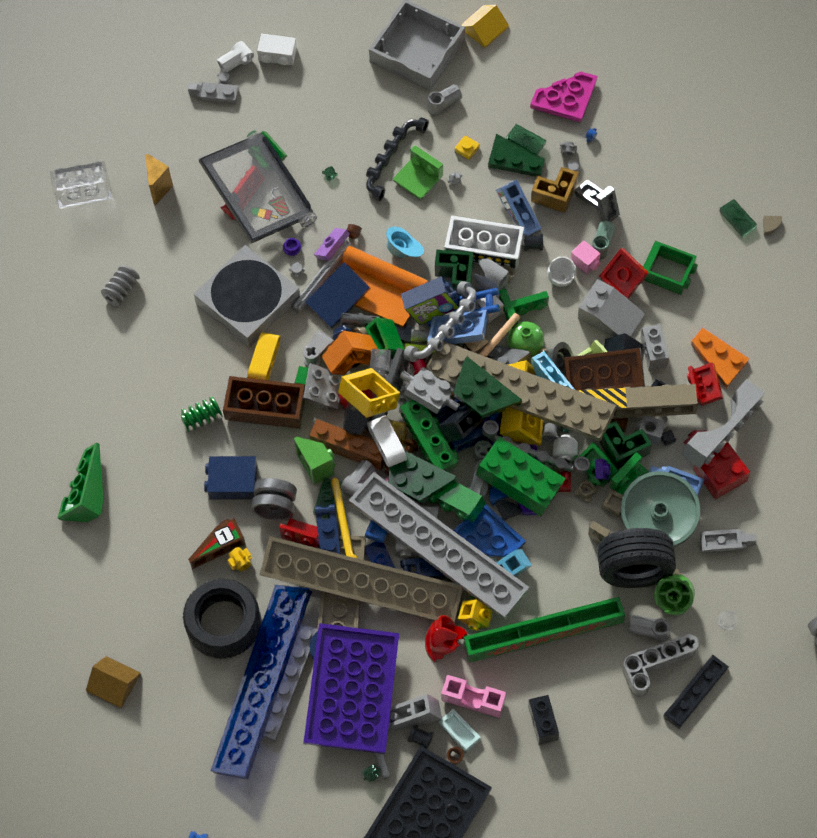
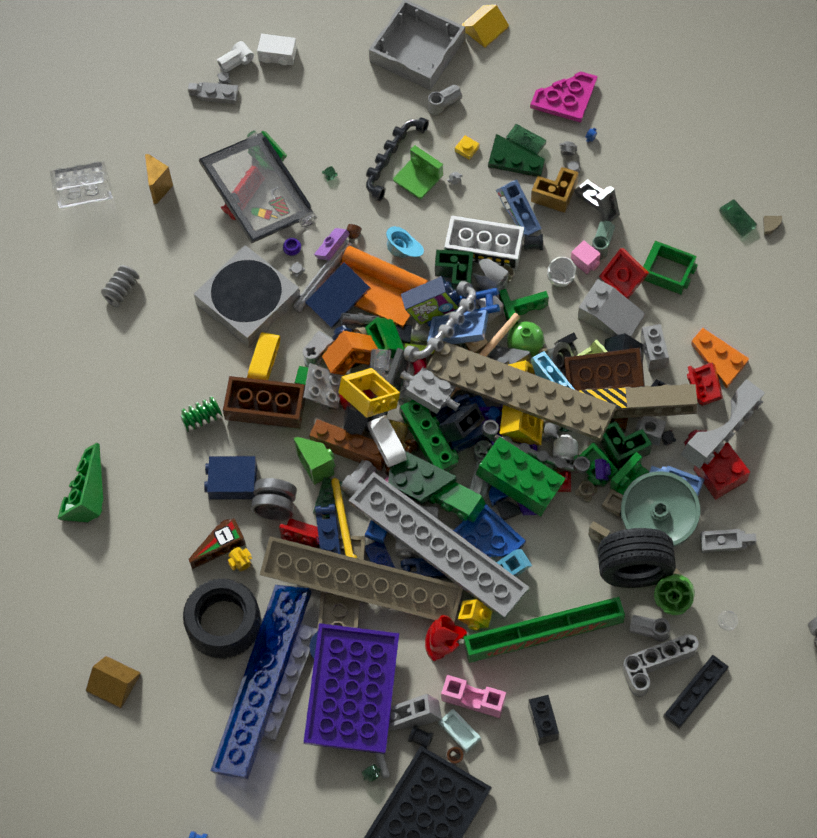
(482, 391): dark green wing -> none
(568, 339): none -> black tile

